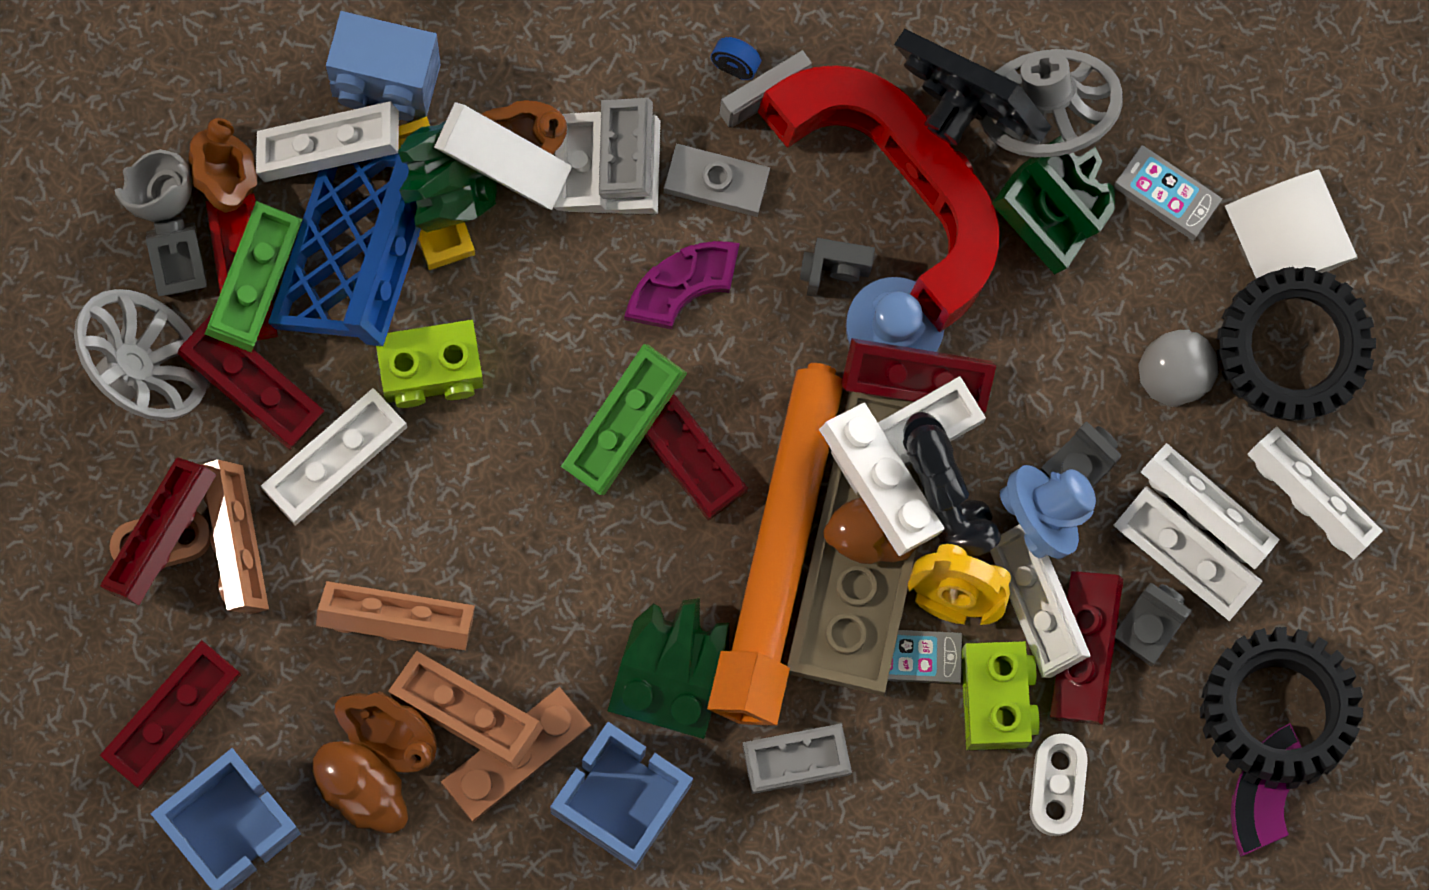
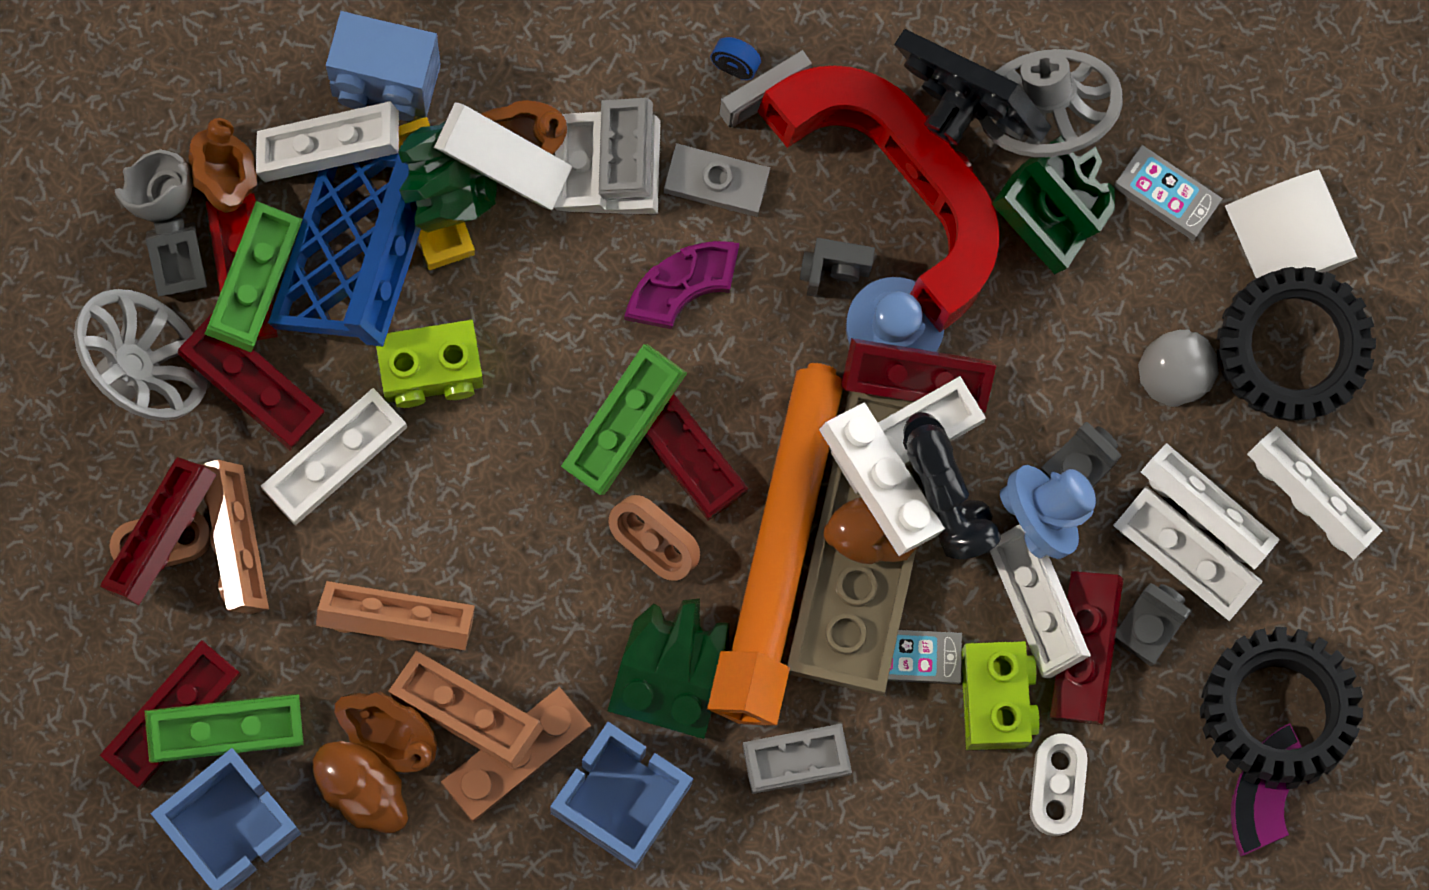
(220, 726): none -> bright green tile
(654, 538): none -> nougat plate
(959, 586): yellow plate -> none

